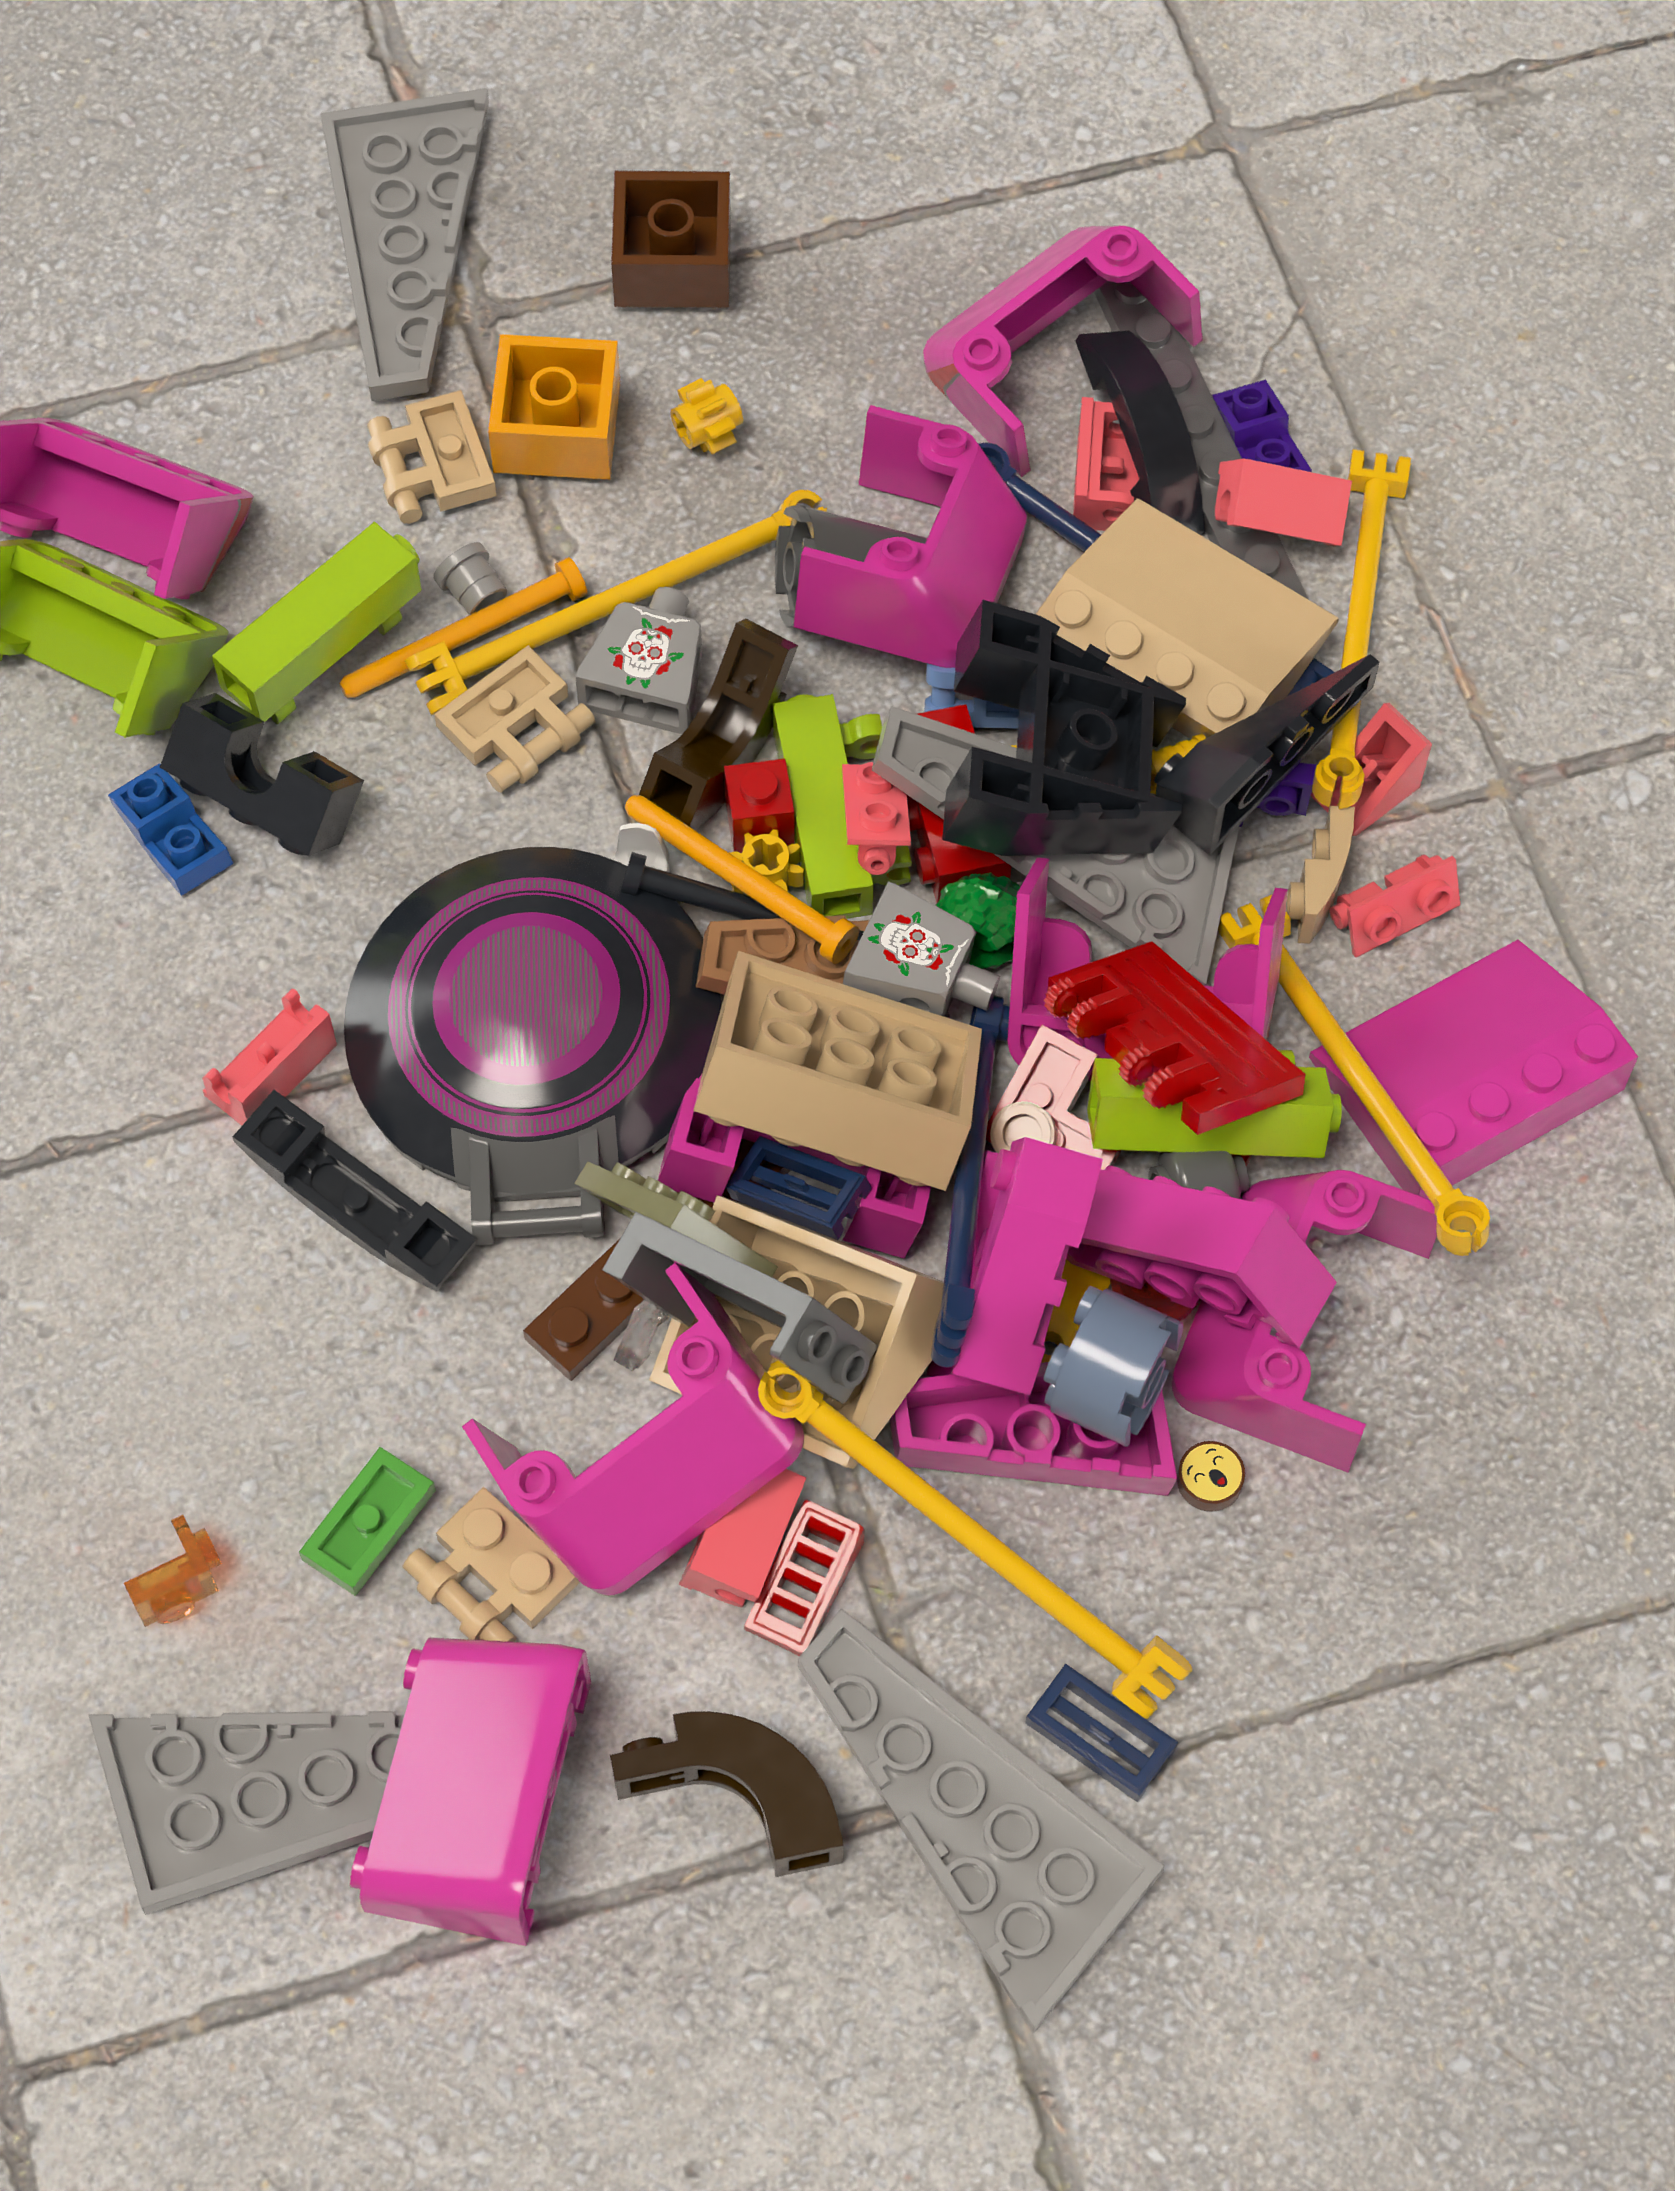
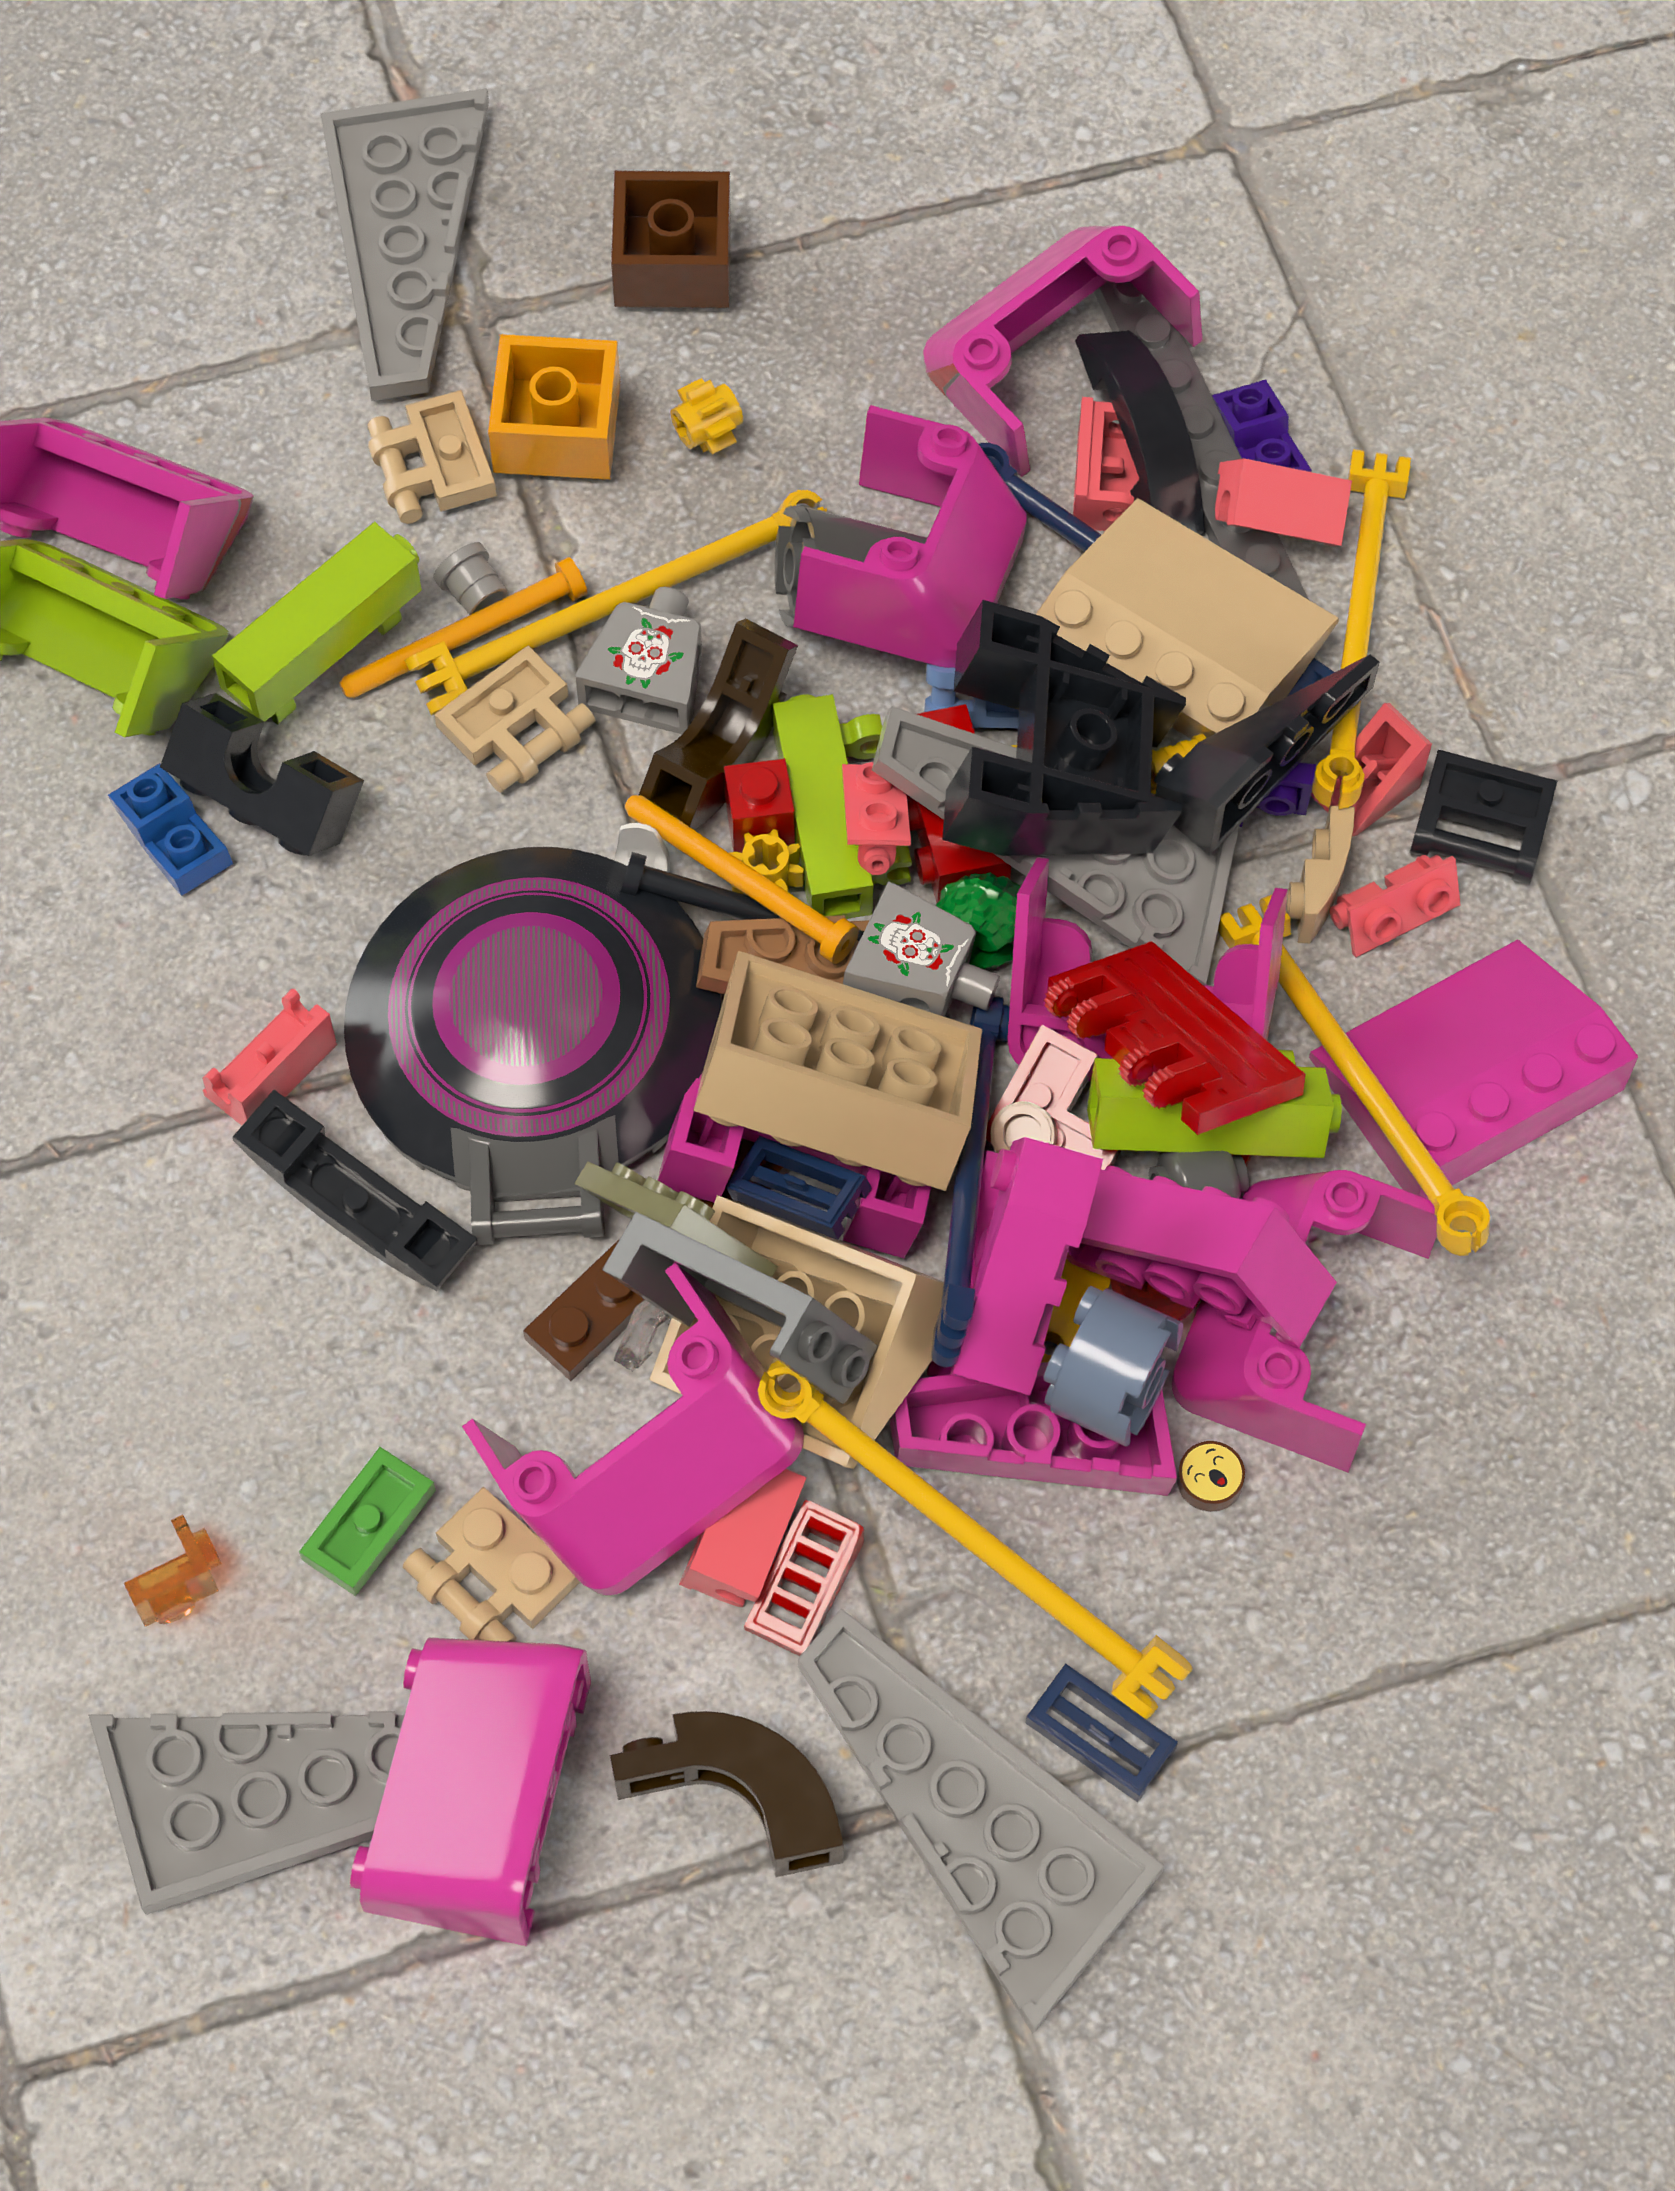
(1488, 799): none -> black plate

